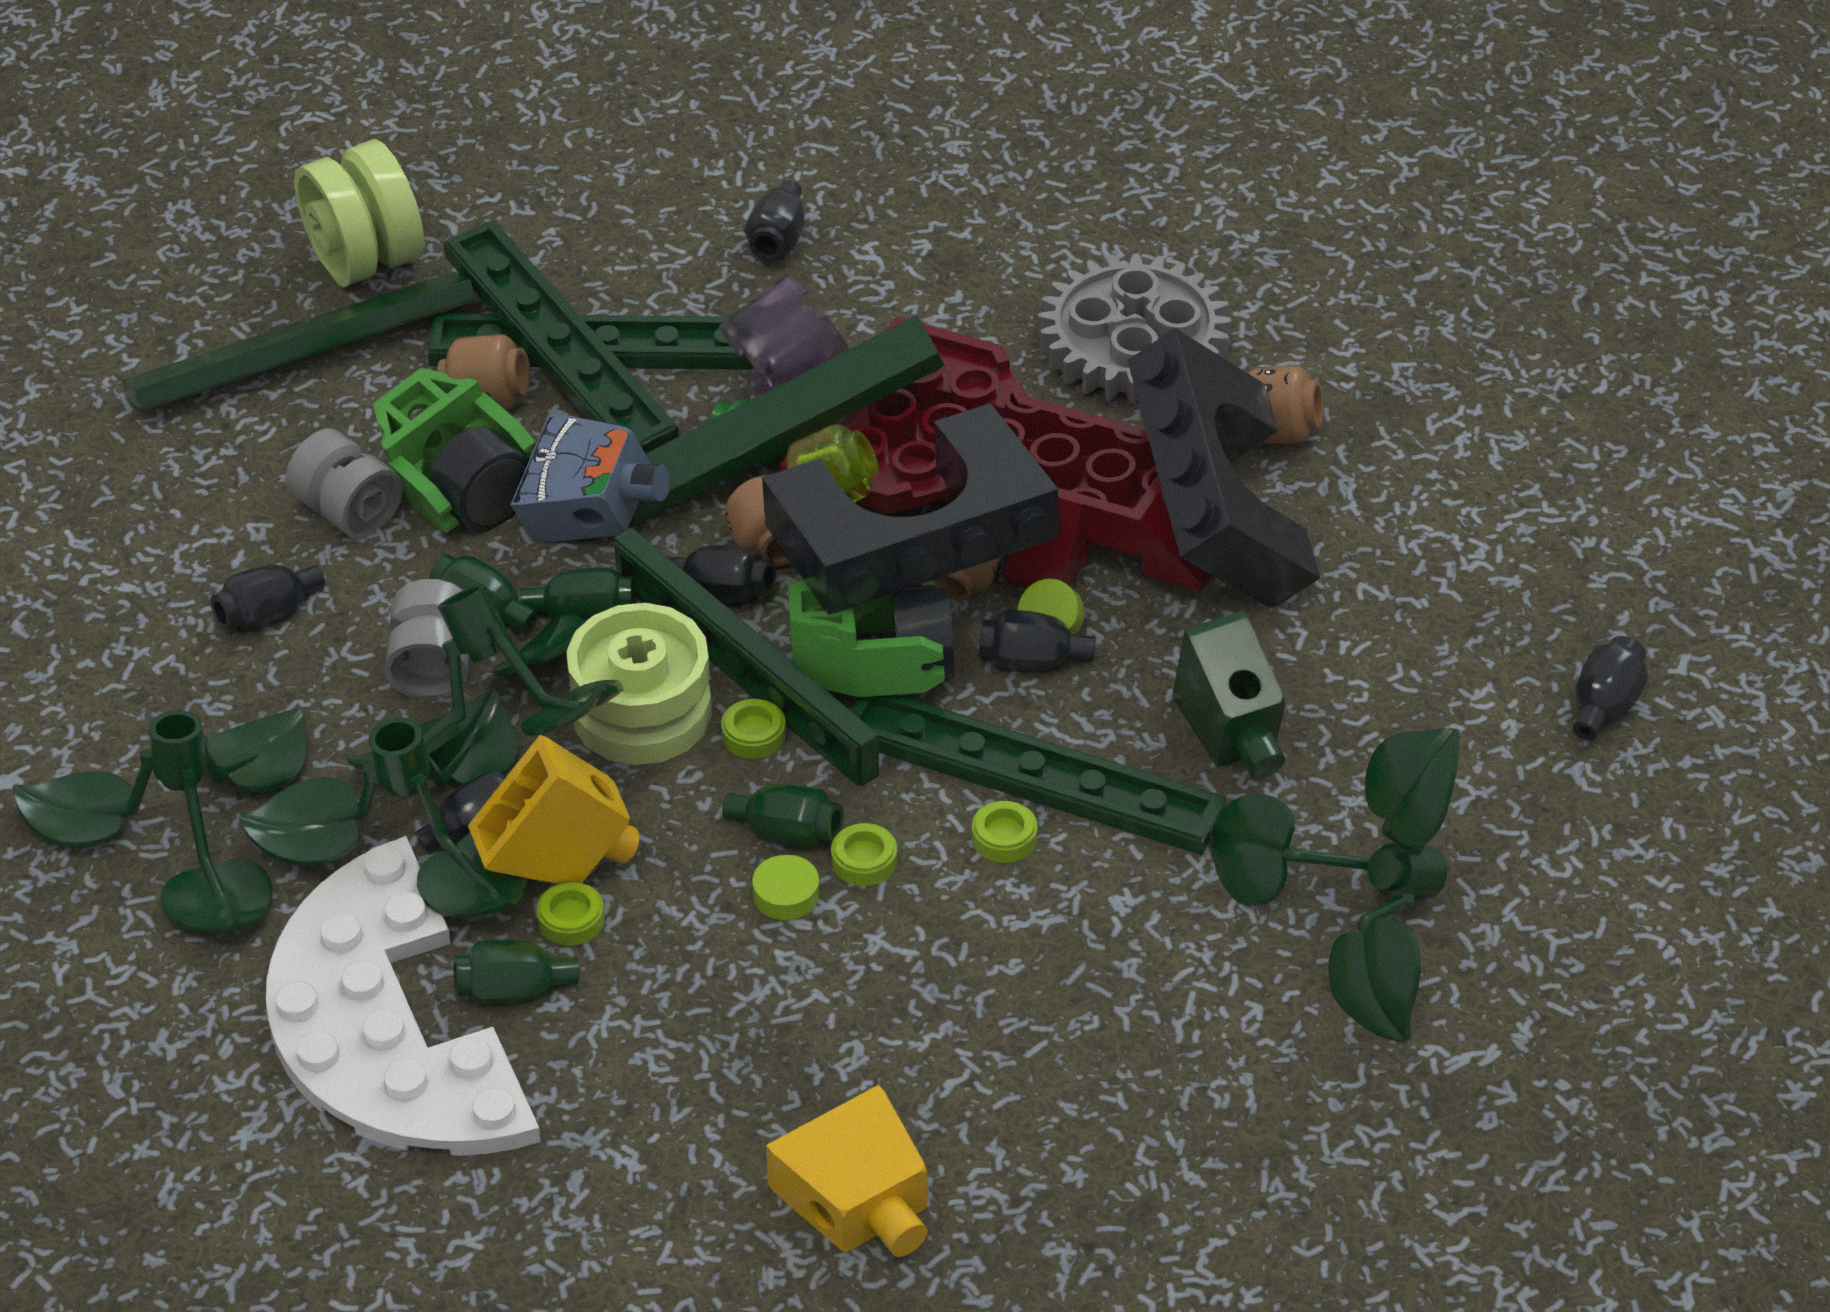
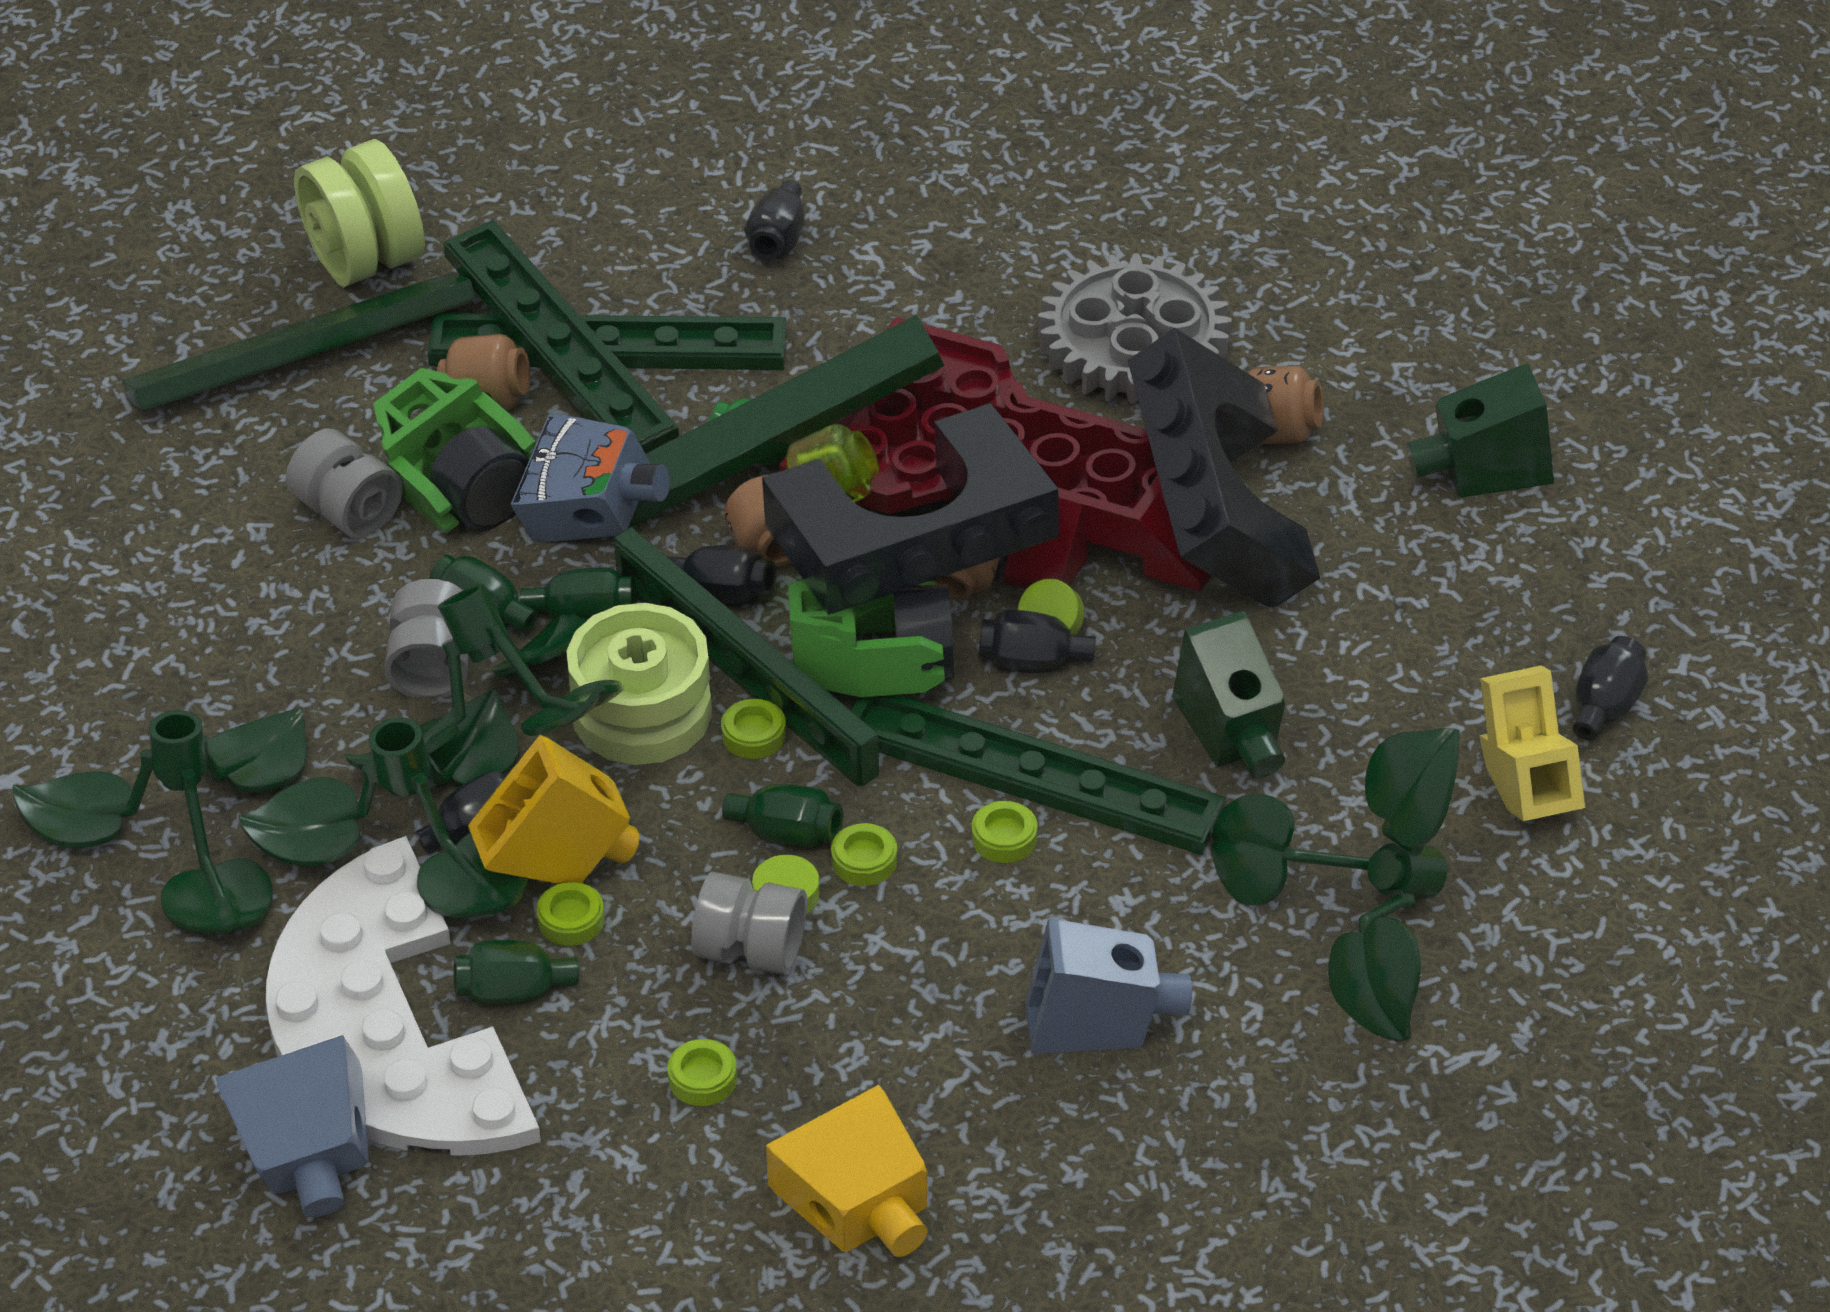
(263, 596): black plant -> none
(302, 1120): none -> sand blue torso
(702, 1072): none -> lime tile
(750, 923): none -> light grey wheel
(781, 334): clear purple brick -> none
(1098, 989): none -> sand blue torso
(1489, 436): none -> dark green torso
(1523, 750): none -> light yellow brick

